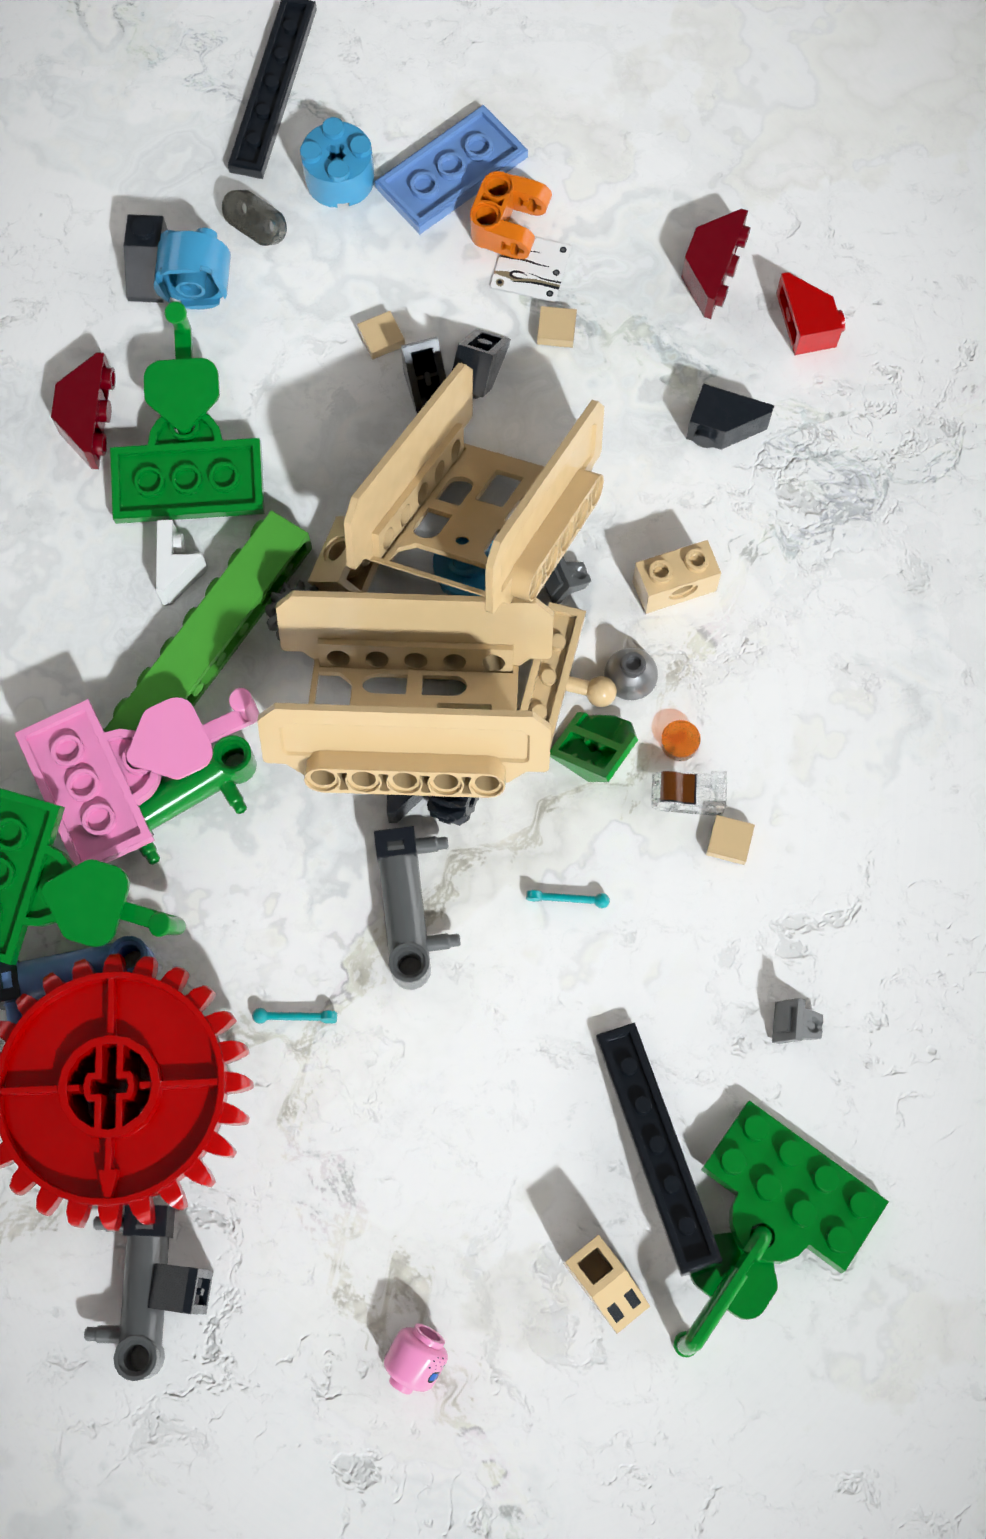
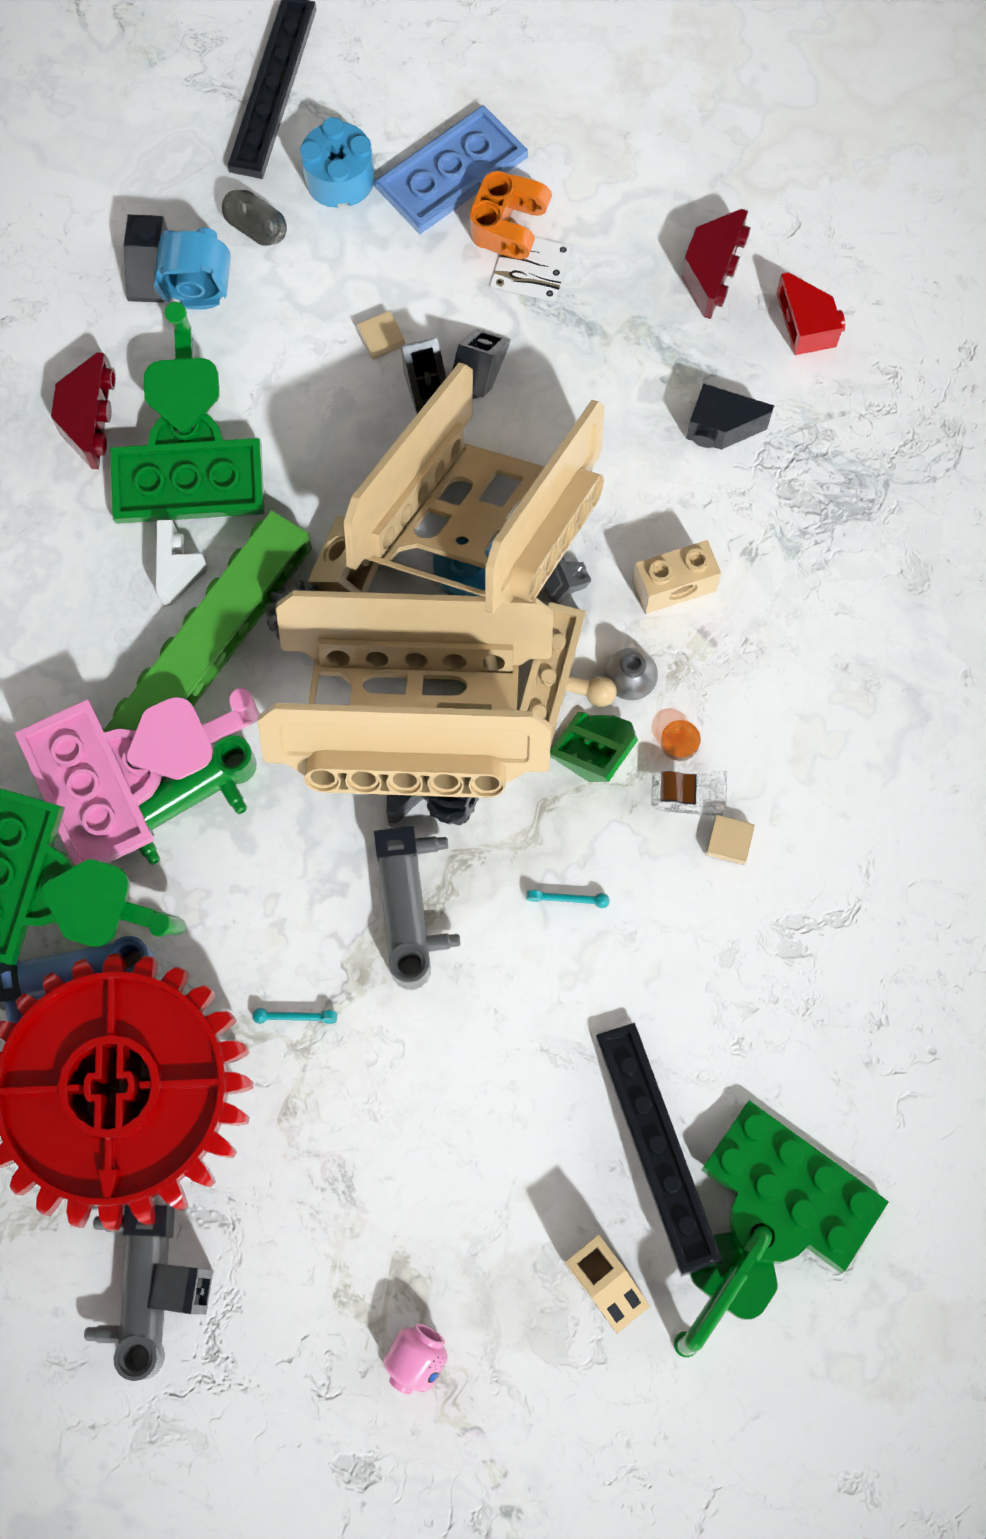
(556, 326): tan tile -> none
(795, 1022): dark grey brick -> none

